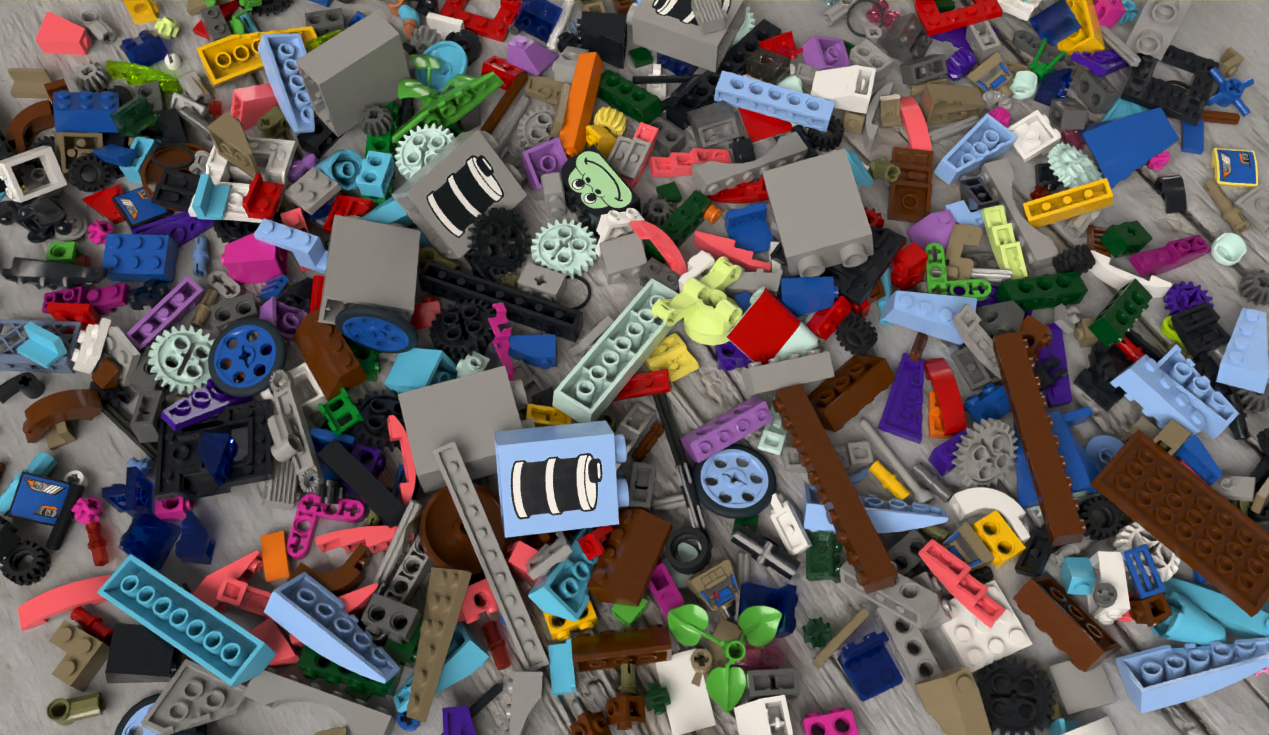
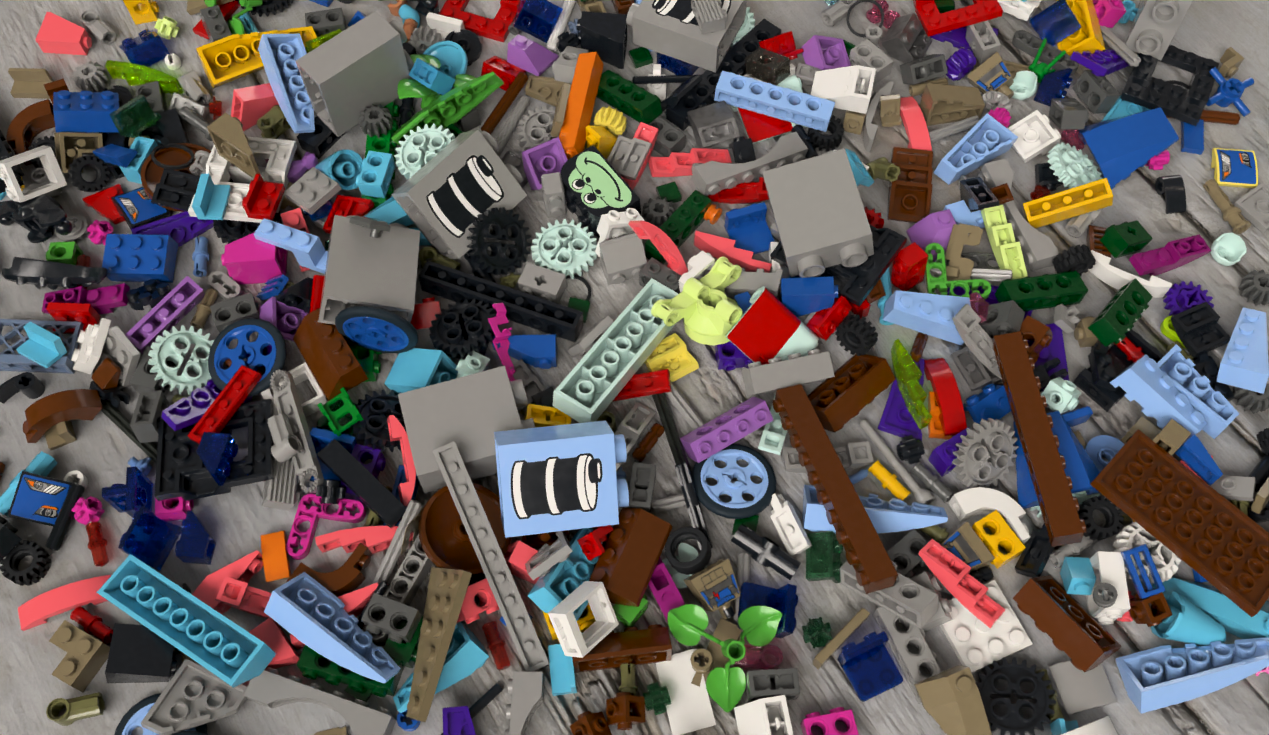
(226, 403): none -> red tile
(373, 224): none -> dark grey piece
(431, 77): none -> dark azure brick
(565, 624): none -> white window
(580, 305): none -> dark green tile
(908, 379): none -> clear neon green slope
(910, 449): none -> black gear
(979, 305): none -> clear pink tile
(1002, 193): none -> reddish brown slope
(1061, 395): none -> light aqua brick
(1239, 423): black pin -> none

